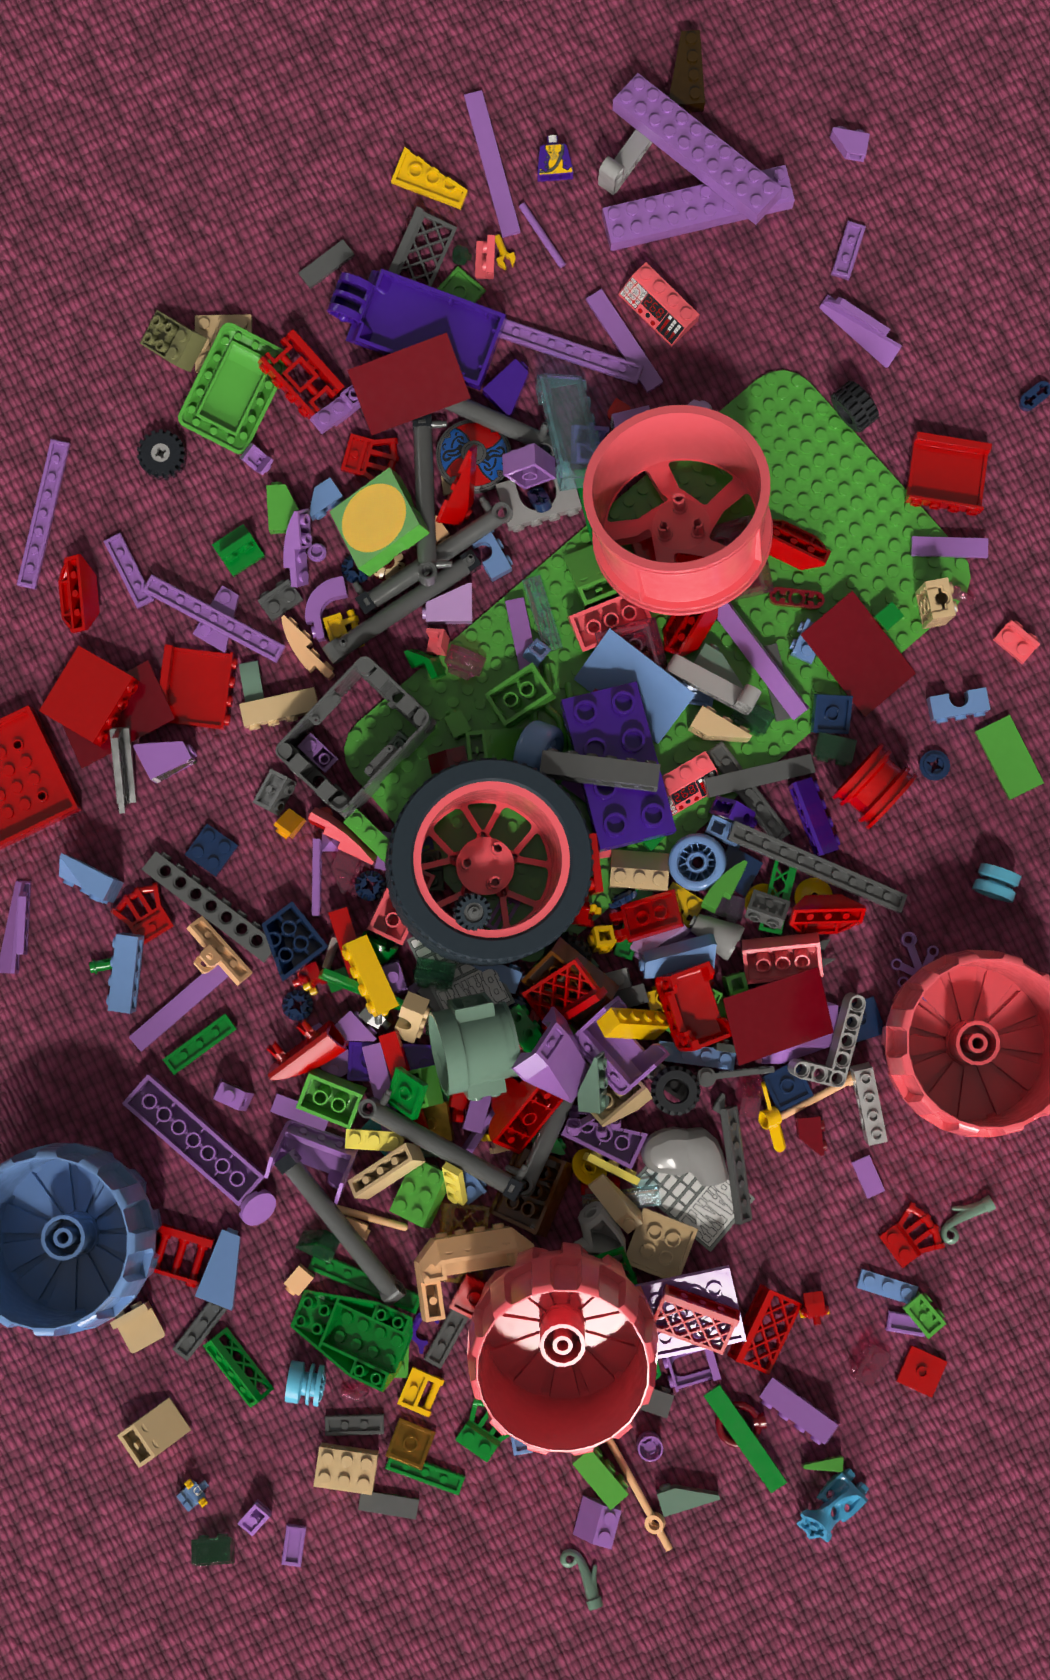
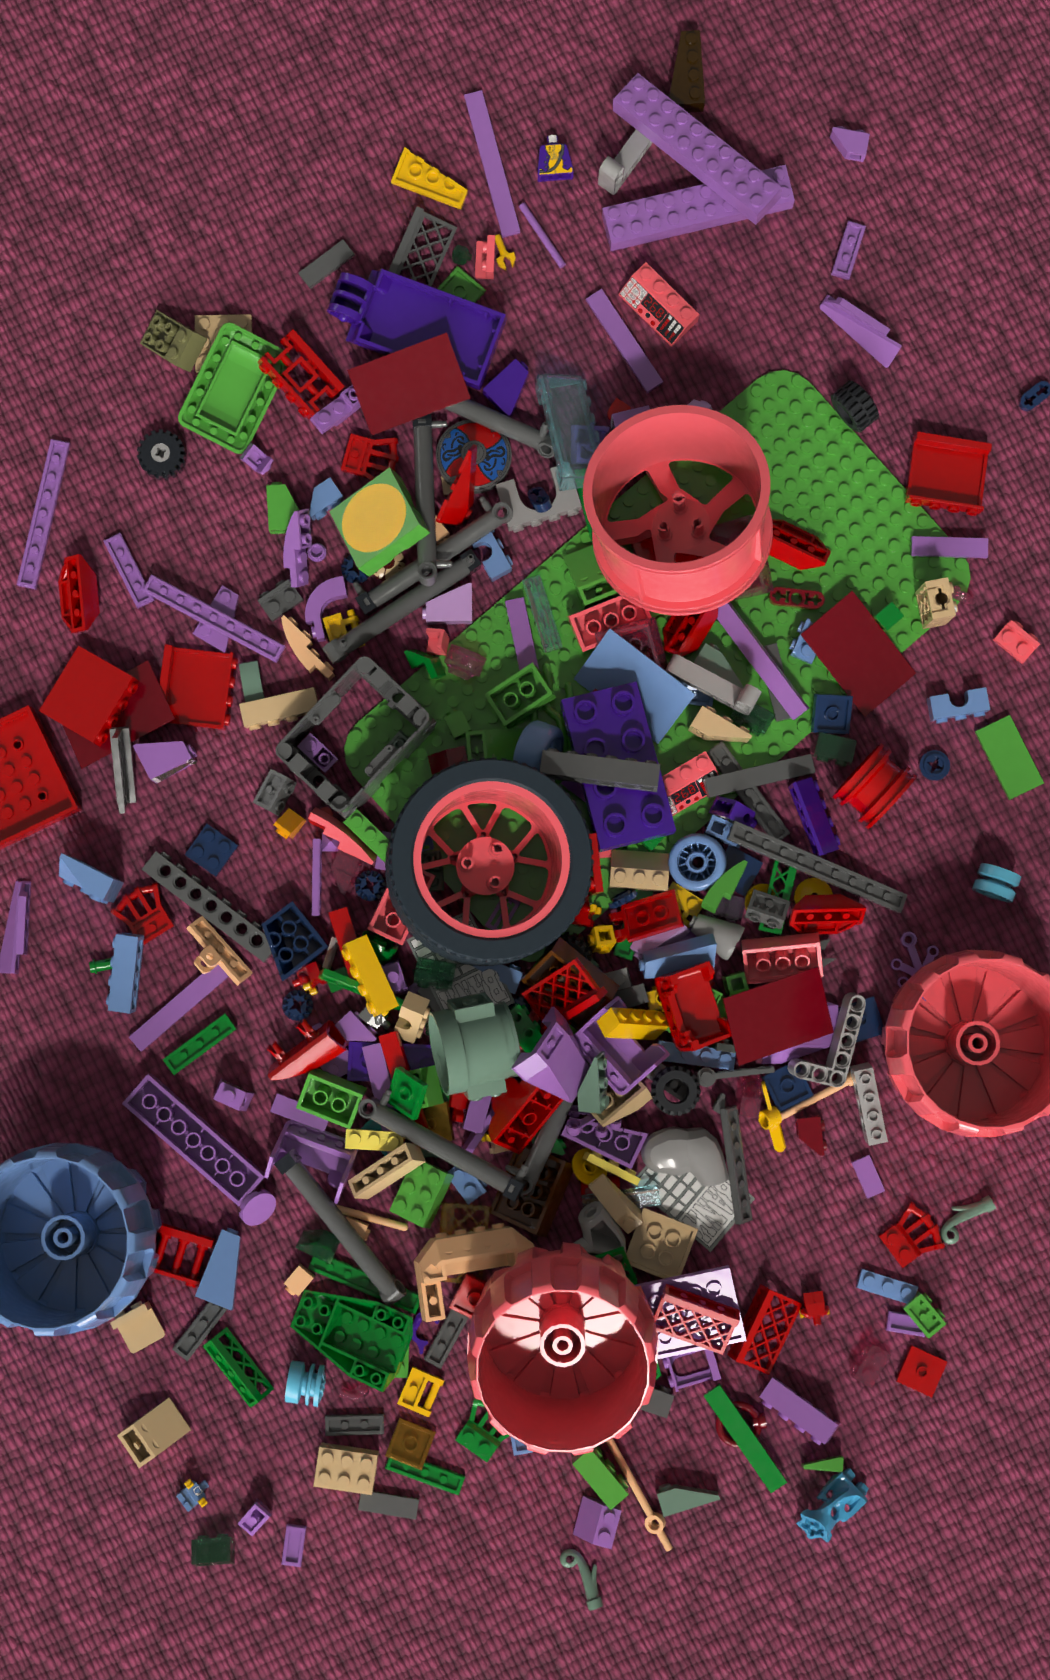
(238, 550): green bracket -> none
(454, 1184): light yellow plate -> none
(472, 911): black wheel -> none
(529, 466): medium lavender brick -> none
(536, 652): medium blue slope -> none
(572, 352): medium lavender tile -> none
(649, 1446): medium lavender wheel -> none

